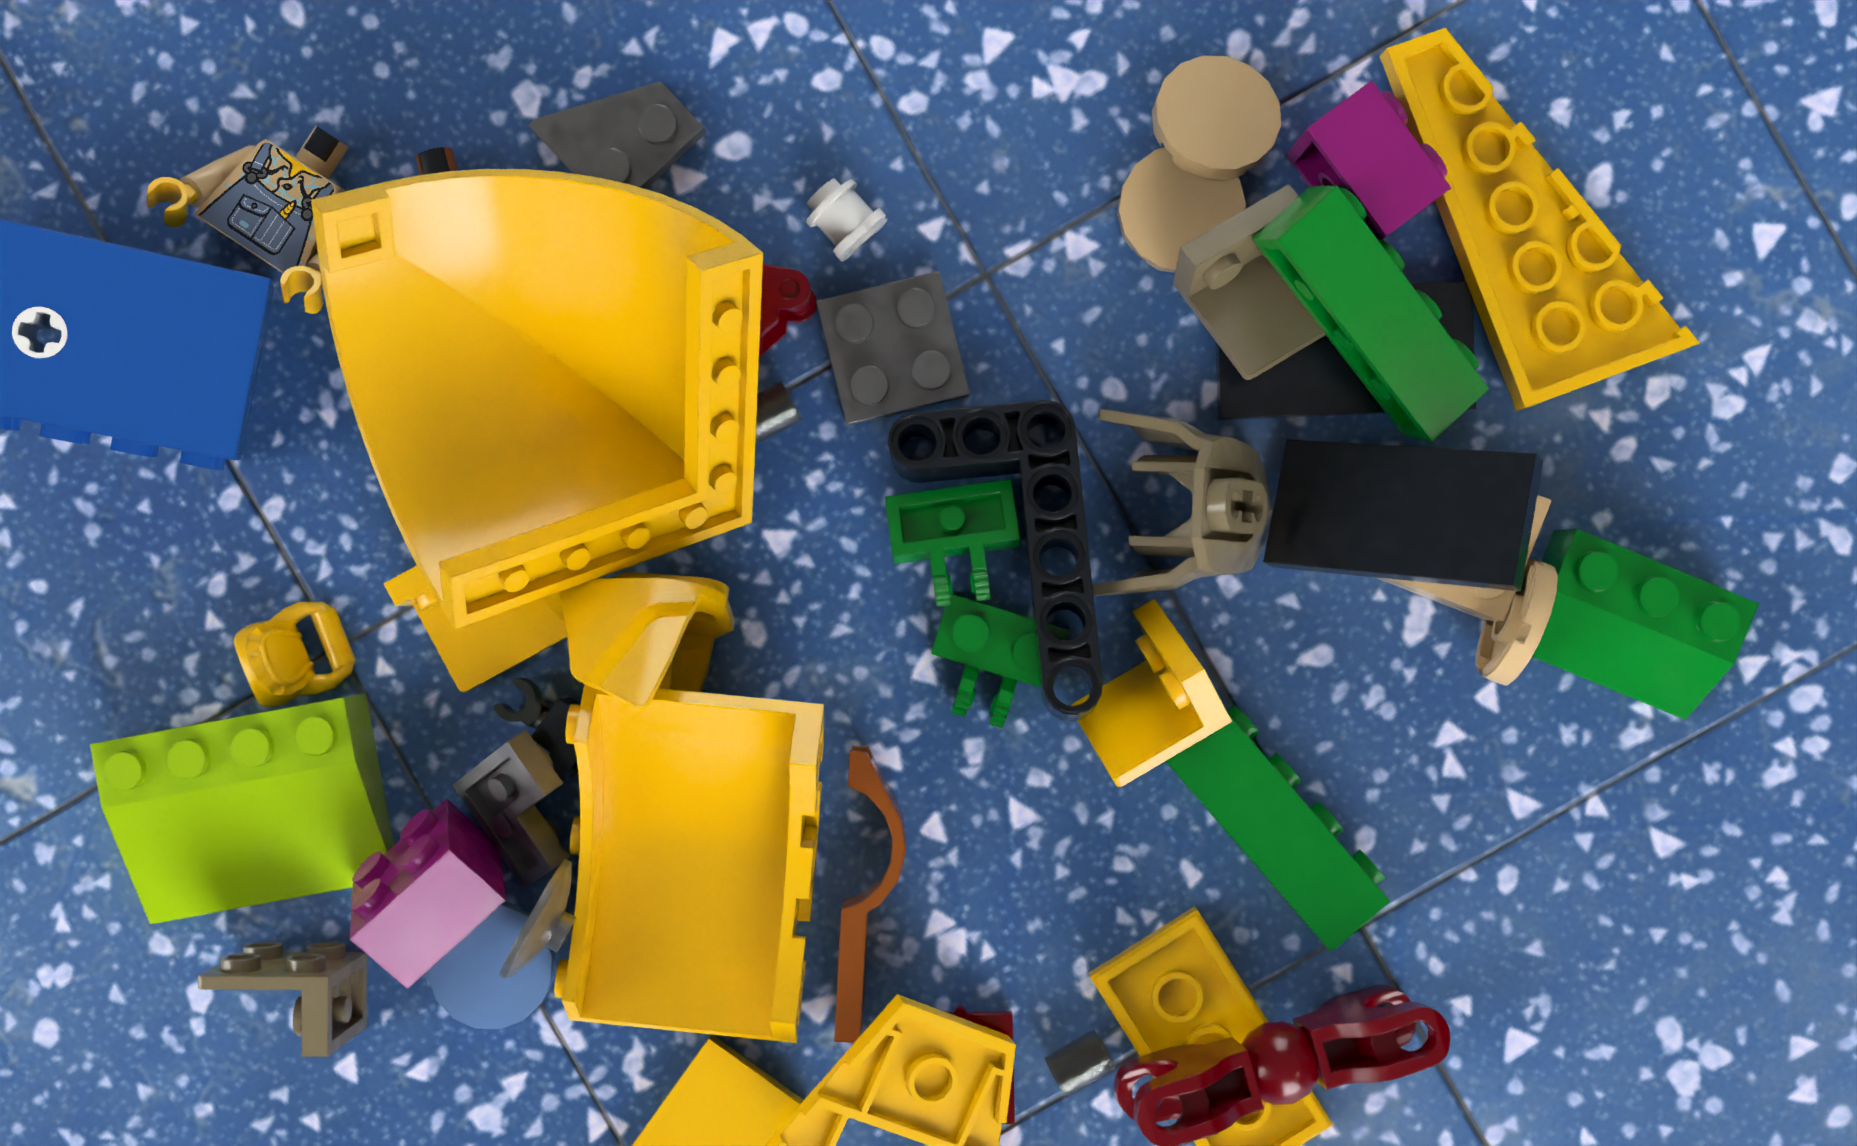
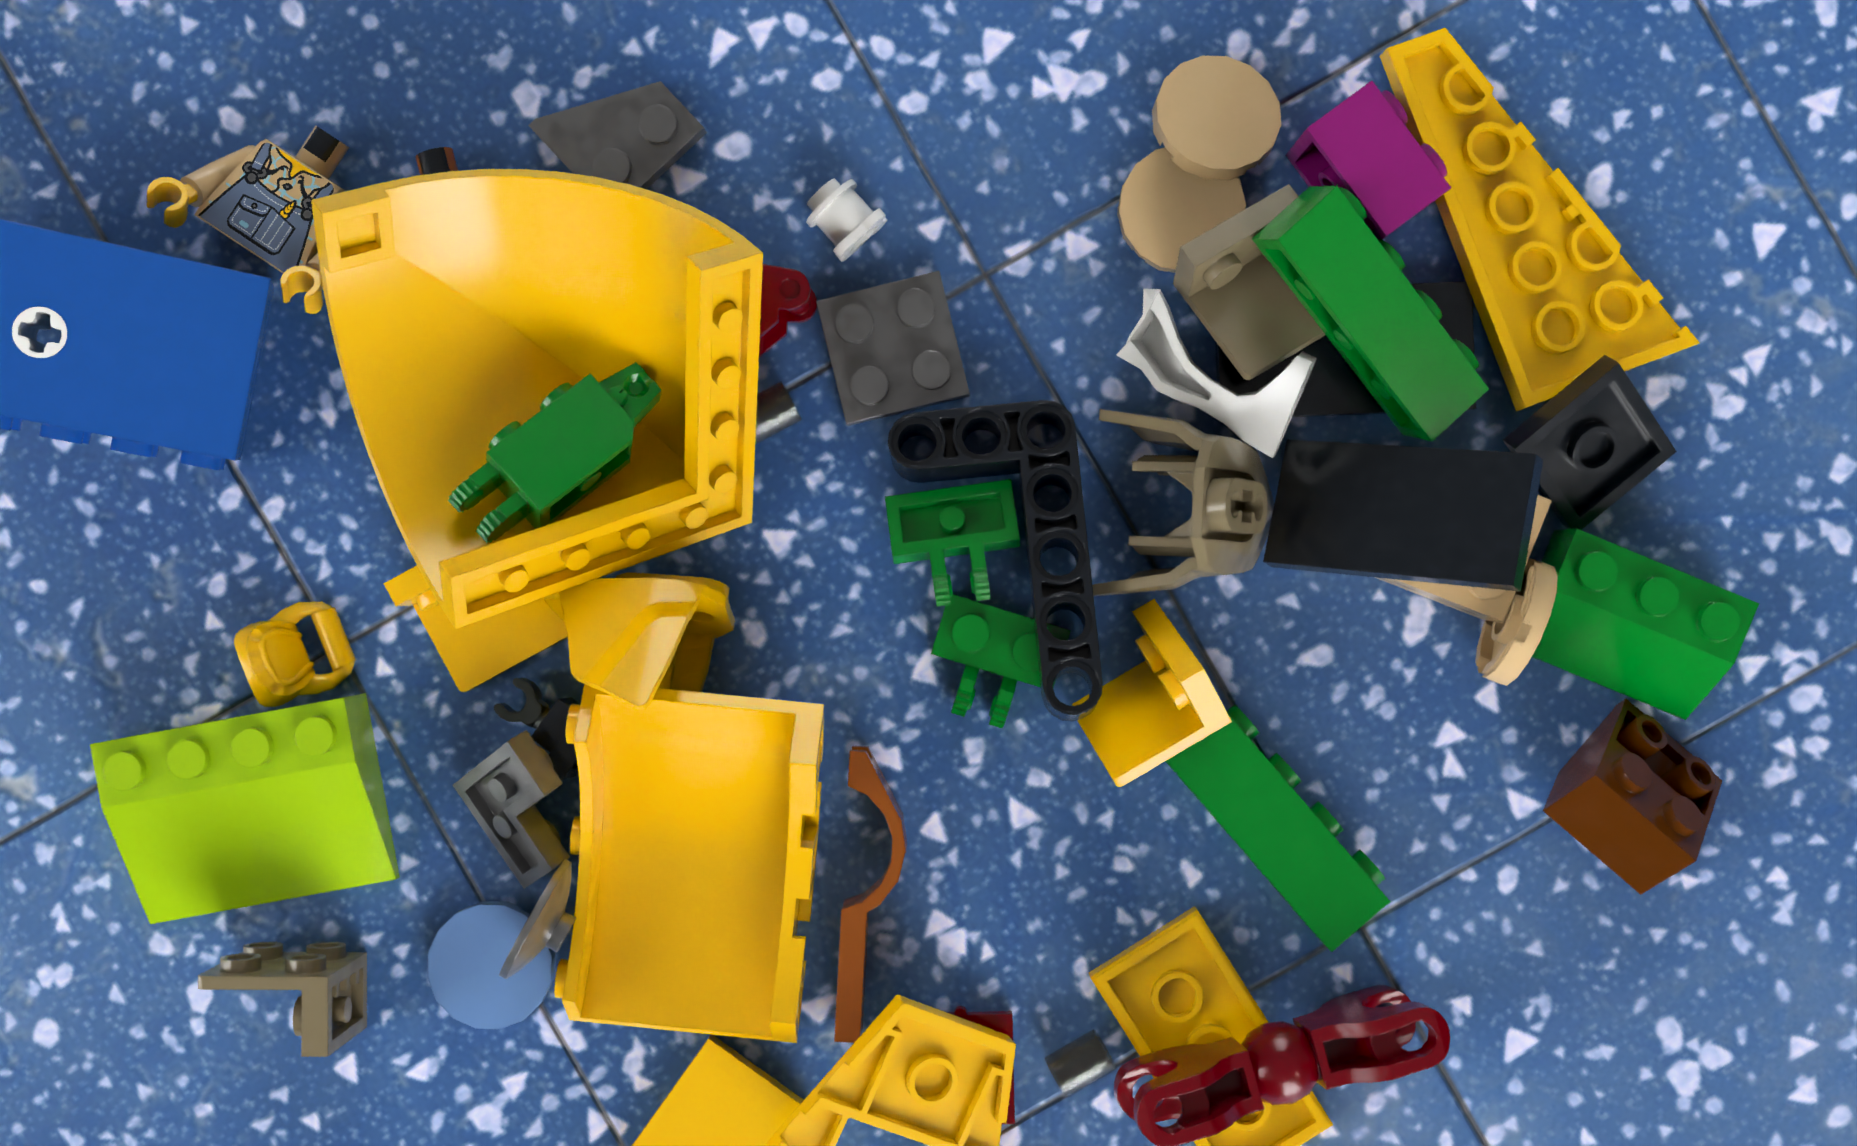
(425, 892): brick -> none
(560, 451): none -> green hinge
(1255, 416): none -> white animal
(1593, 443): none -> black plate
(1635, 798): none -> reddish brown slope

